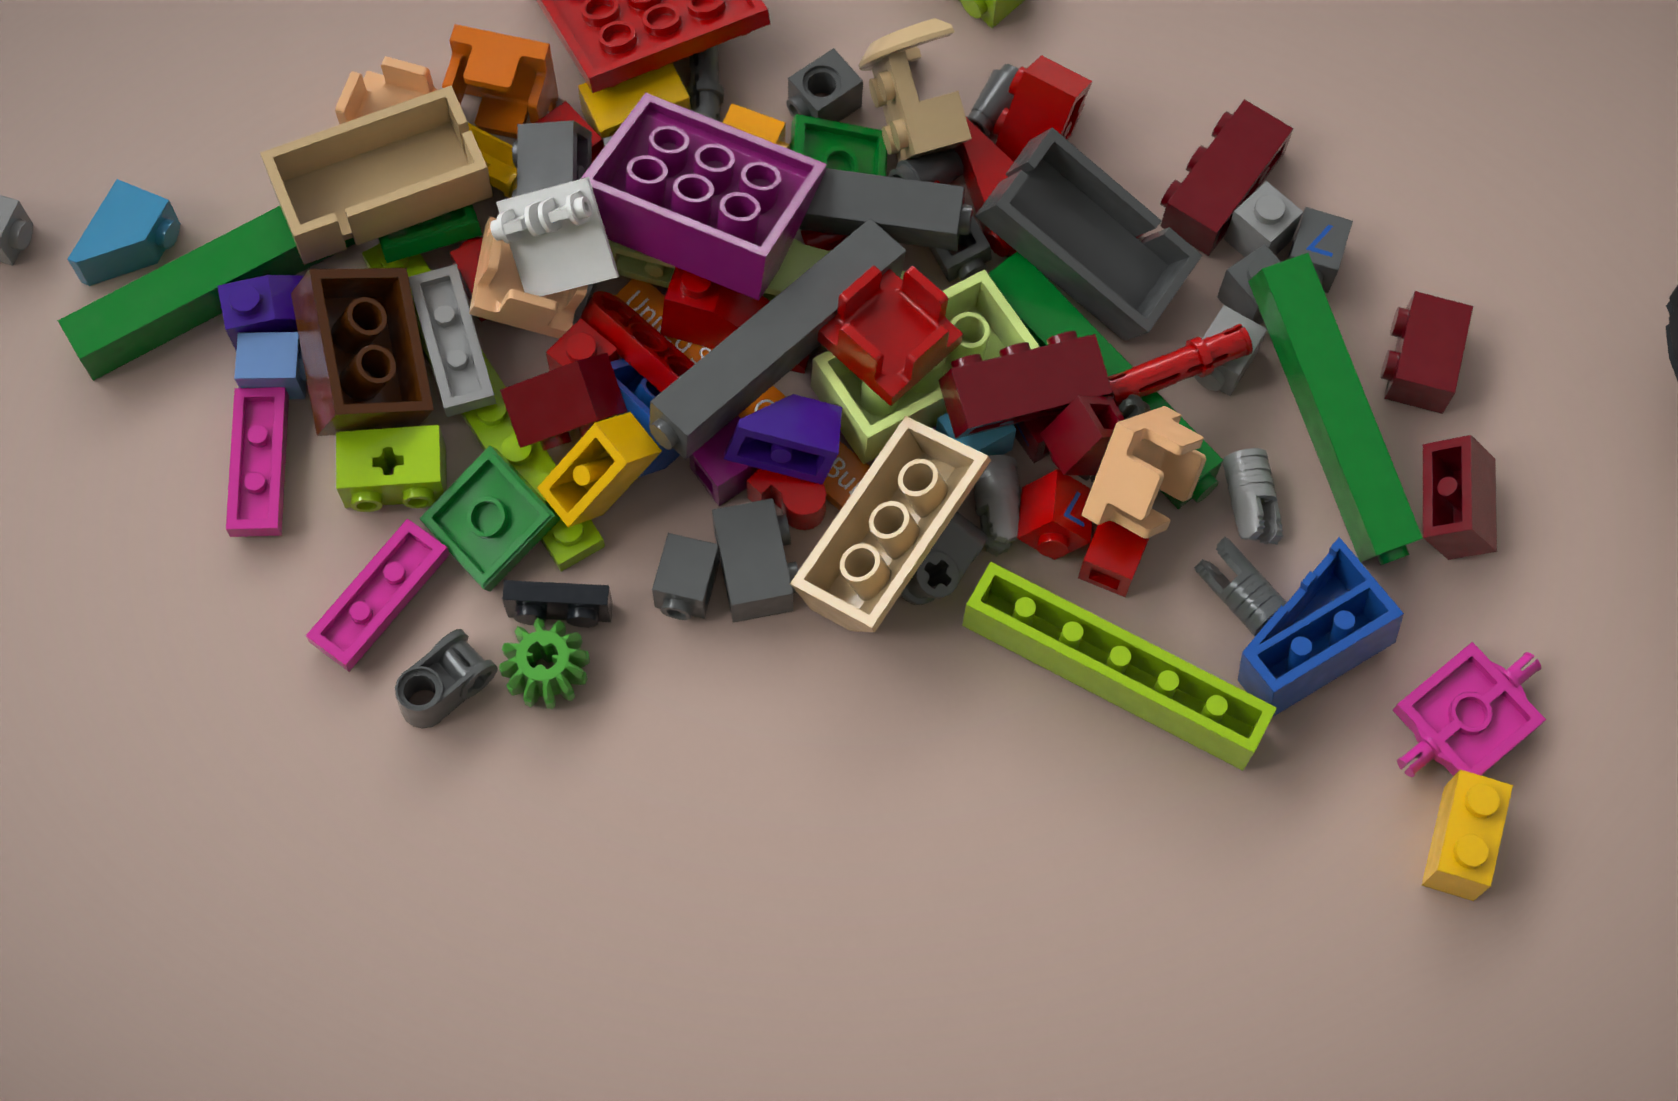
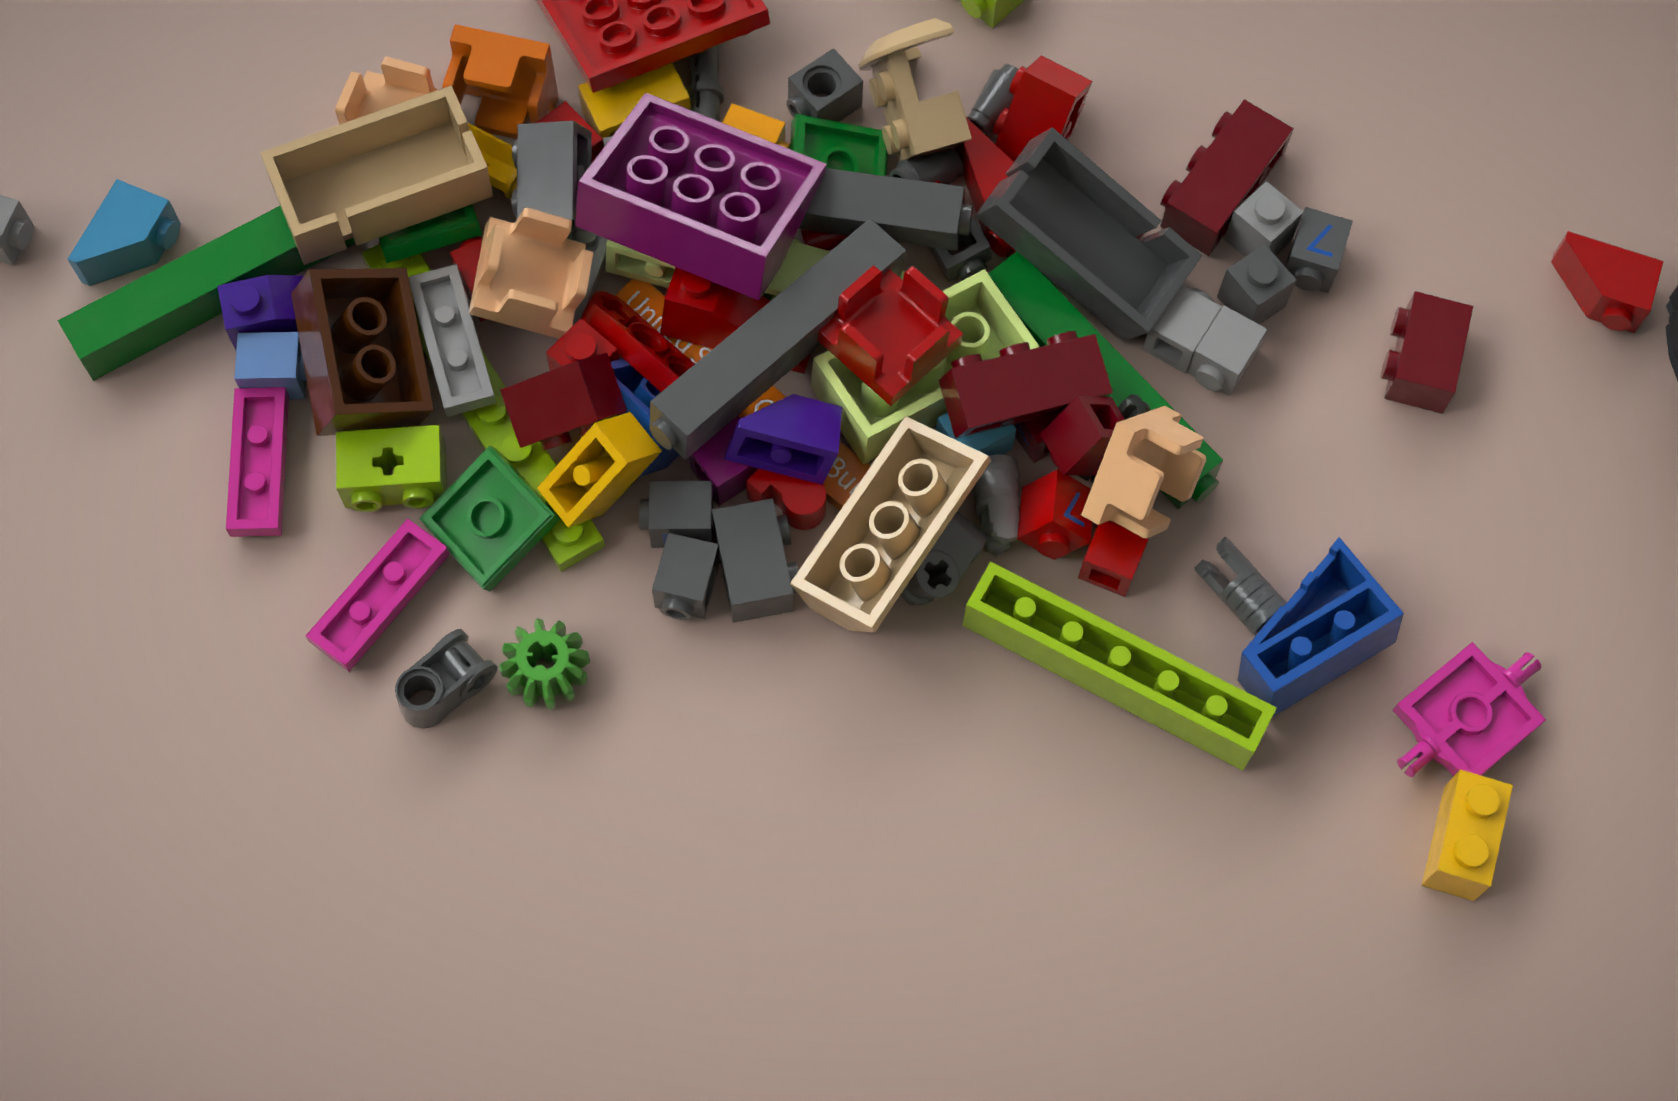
(556, 238): white hinge -> none
(577, 603): black plate -> none
(677, 509): none -> dark grey brick
(1181, 327): none -> light grey brick
(1196, 358): red pin -> none
(1253, 495): light grey hinge -> none
(1335, 410): green brick -> none
(1459, 497): dark red brick -> none
(1608, 280): none -> red slope

